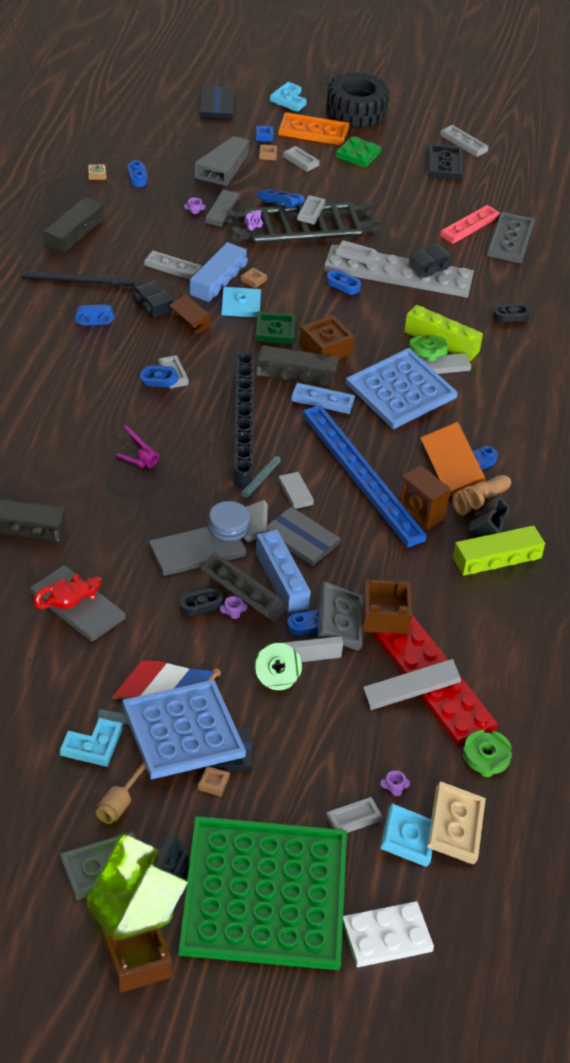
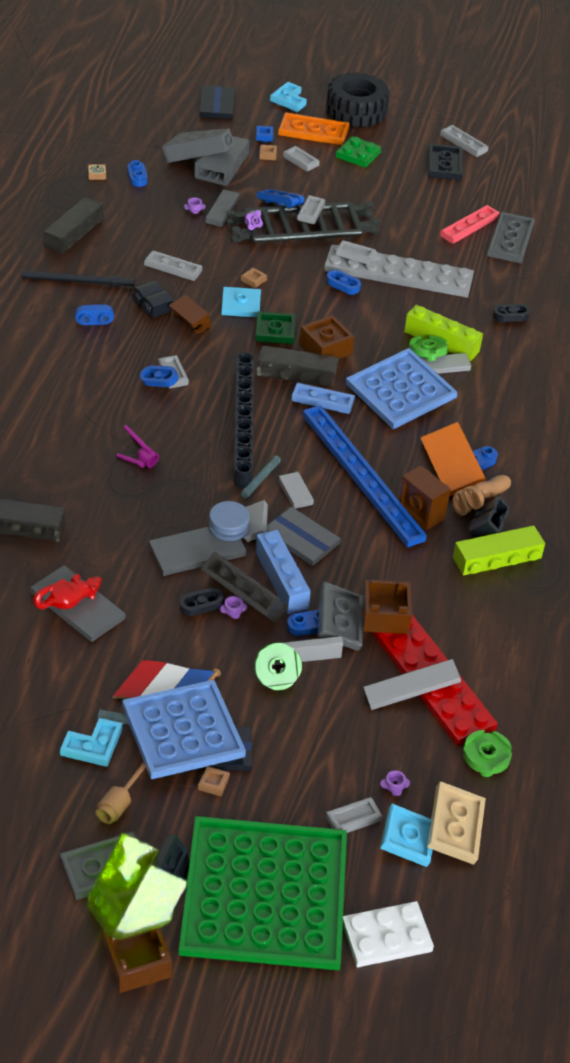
(197, 144): none -> dark grey slope
(218, 272): medium blue brick -> none
(430, 260): black brick -> none

